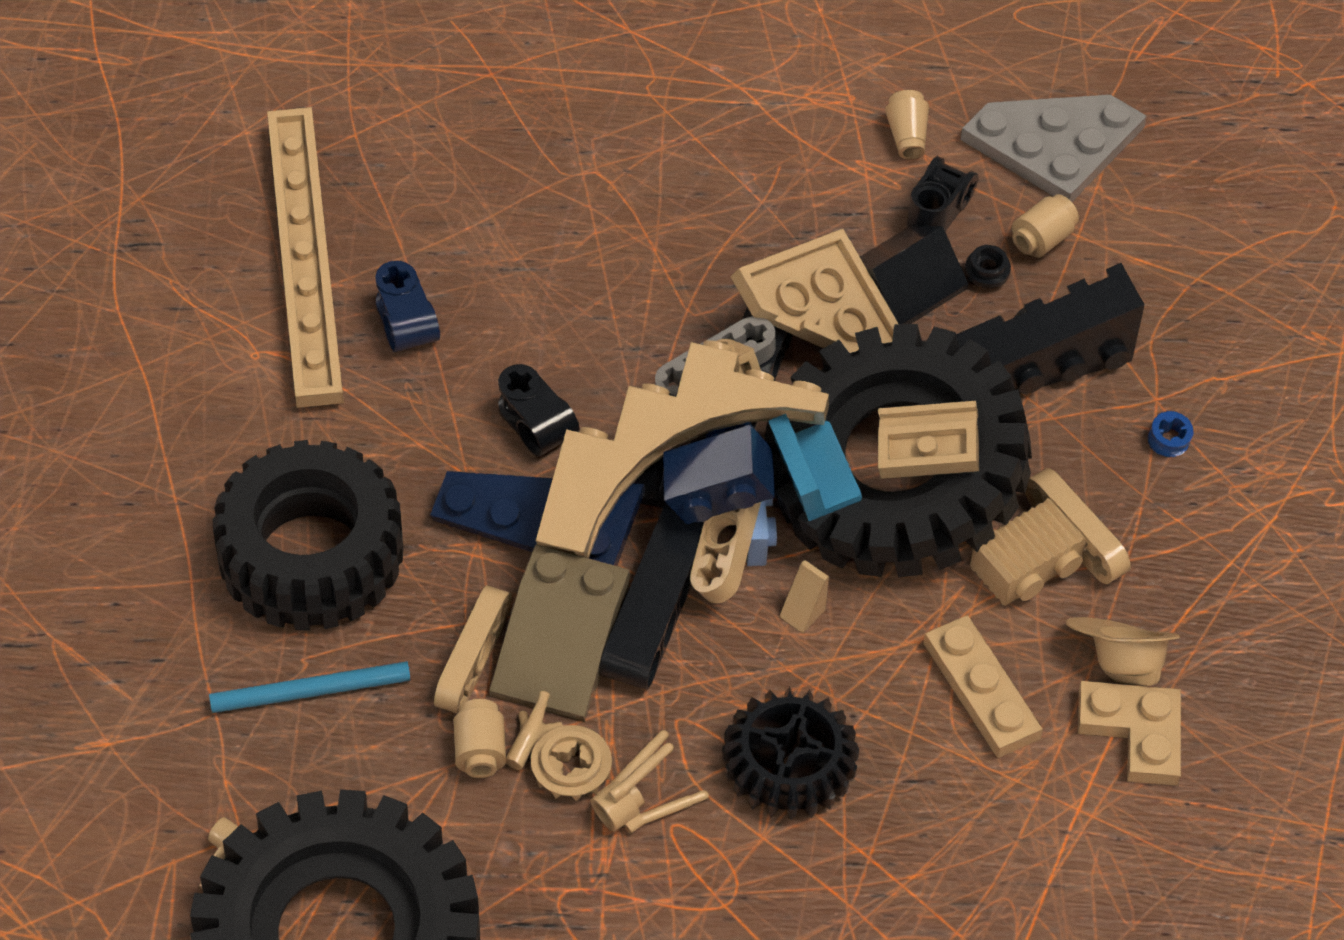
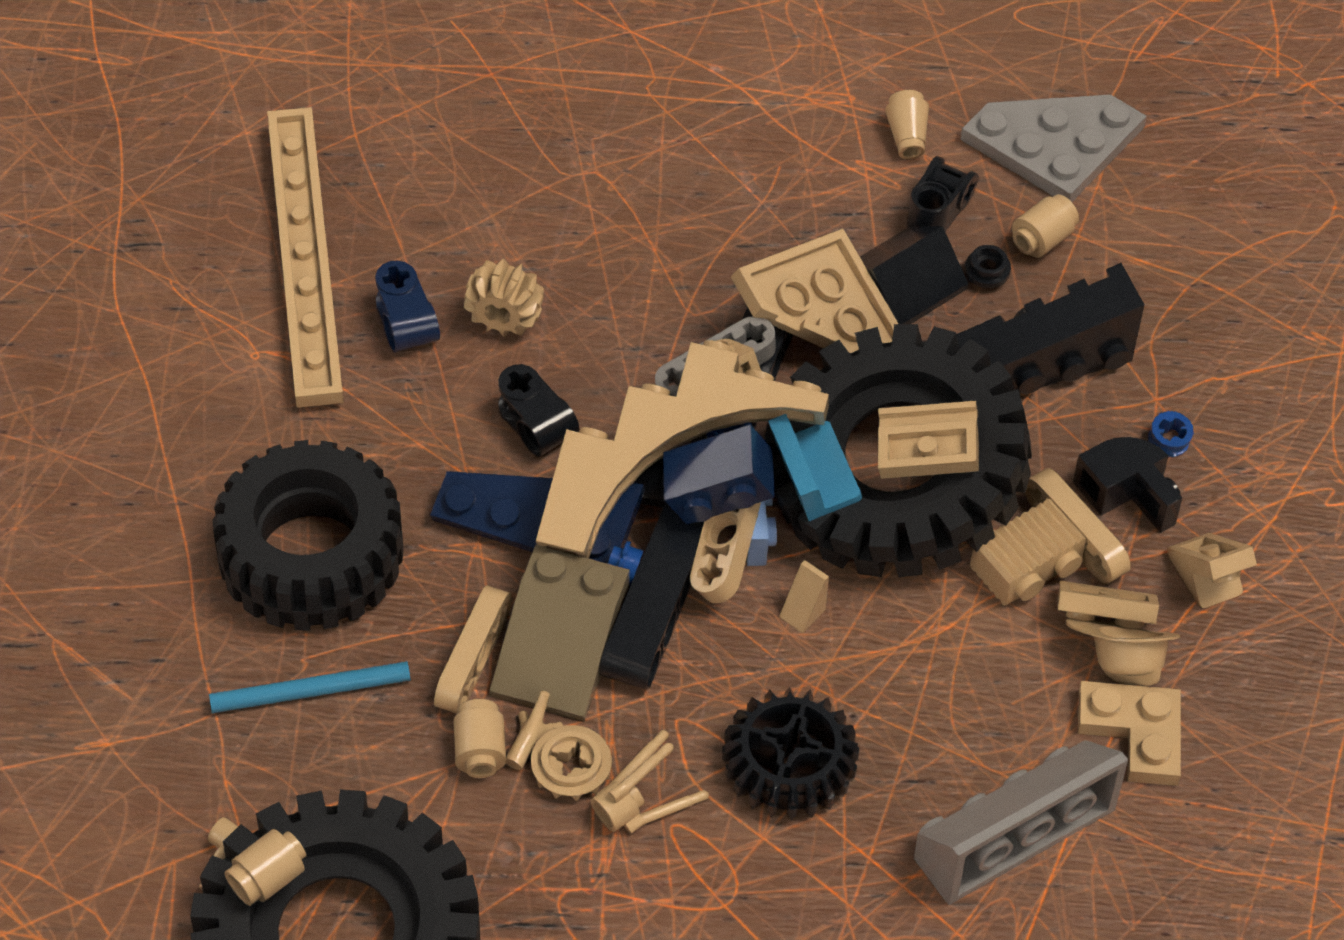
(266, 866): none -> tan brick
(503, 297): none -> tan gear
(626, 557): none -> blue plate
(982, 686): tan plate -> none
(1020, 818): none -> light grey slope
(1126, 471): none -> black brick
(1127, 607): none -> tan plate
(1212, 567): none -> tan slope

